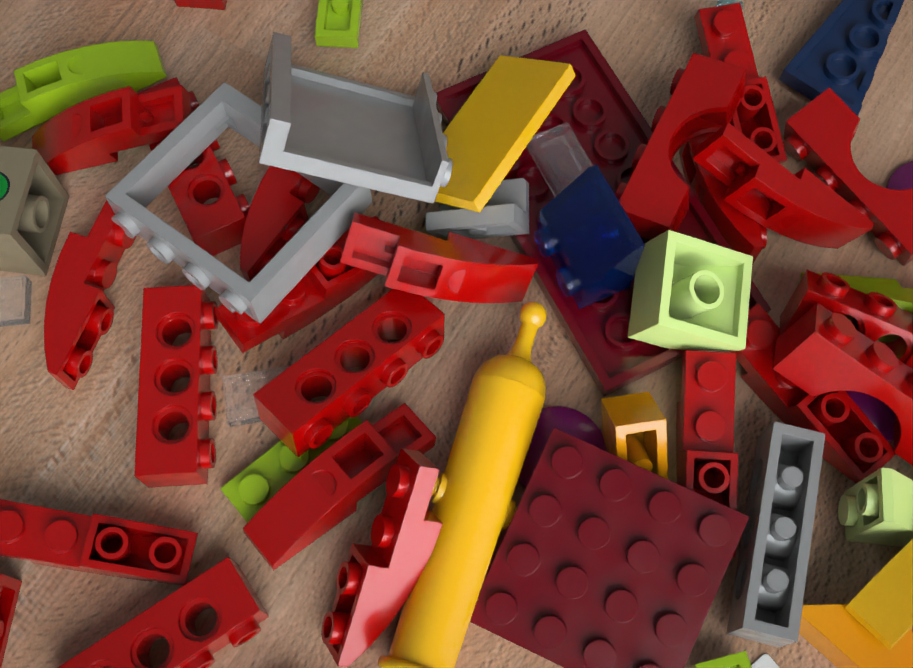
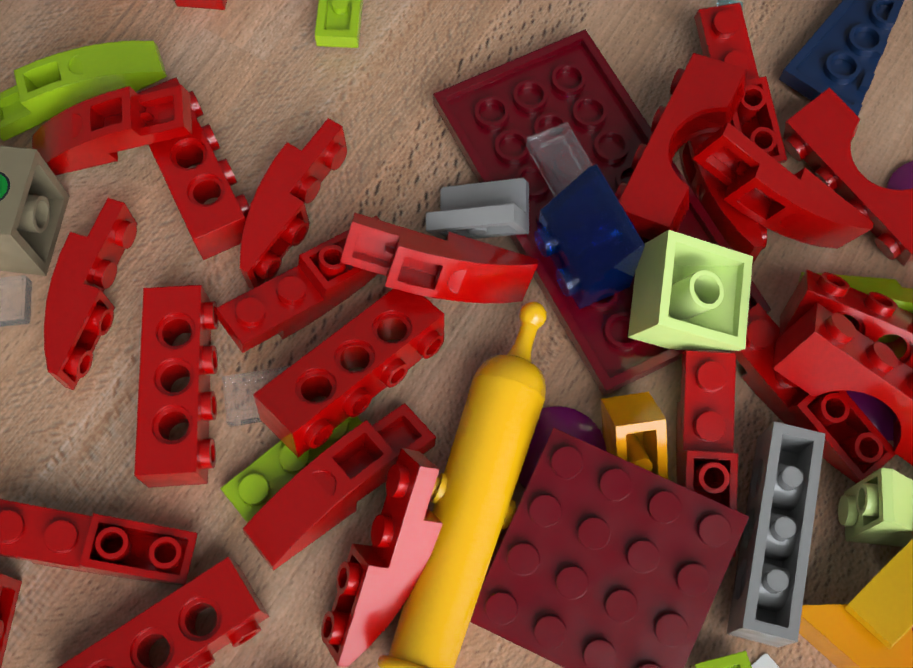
(256, 298): light grey window -> none
(351, 129): light grey panel -> none
(498, 126): yellow tile -> none

